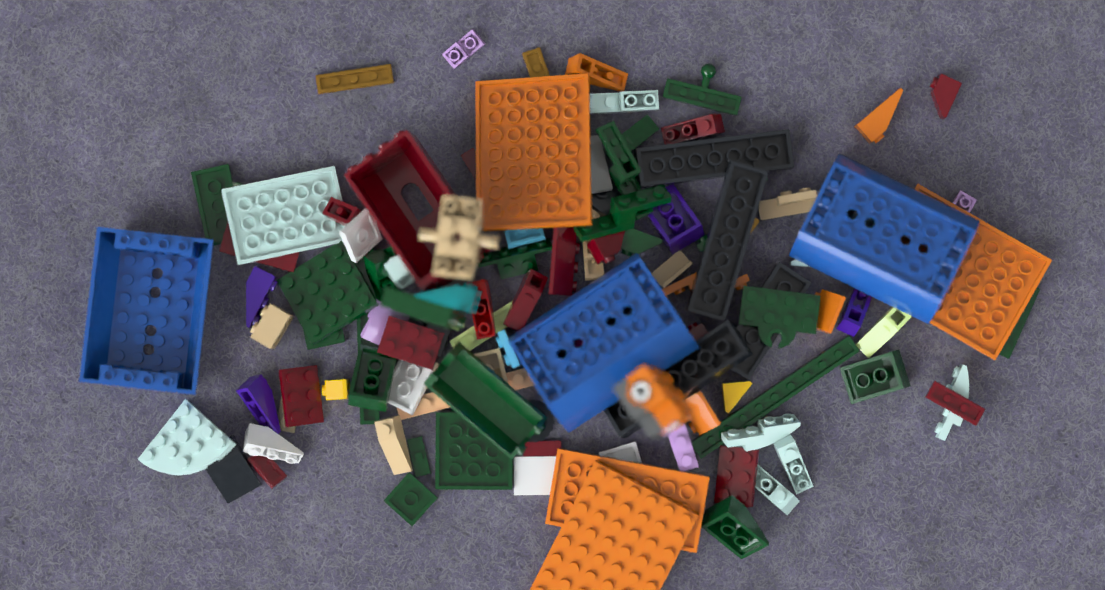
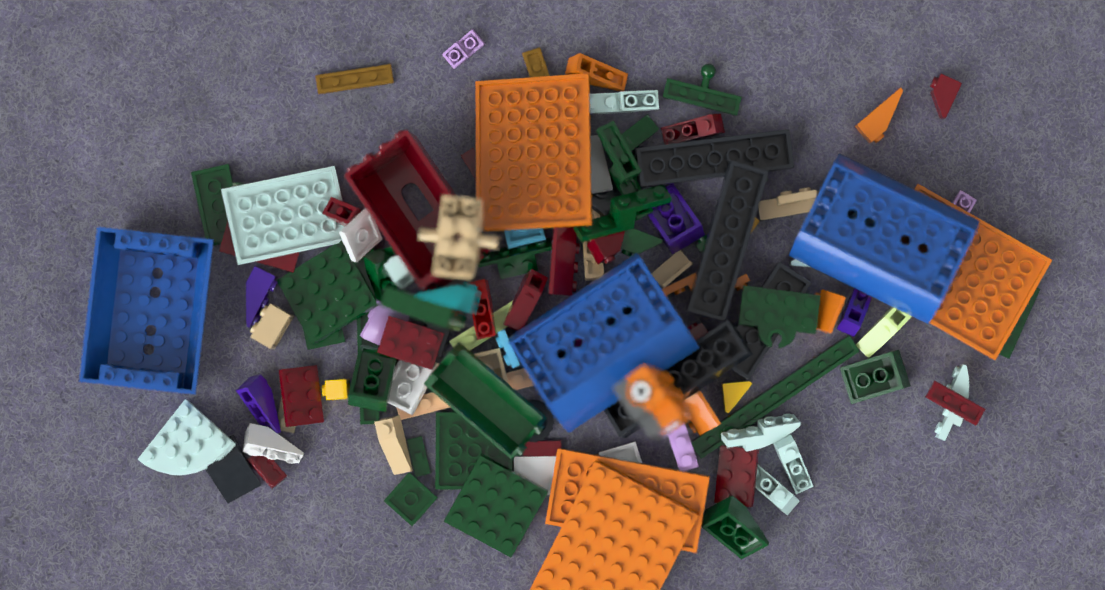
(496, 505): none -> dark green plate

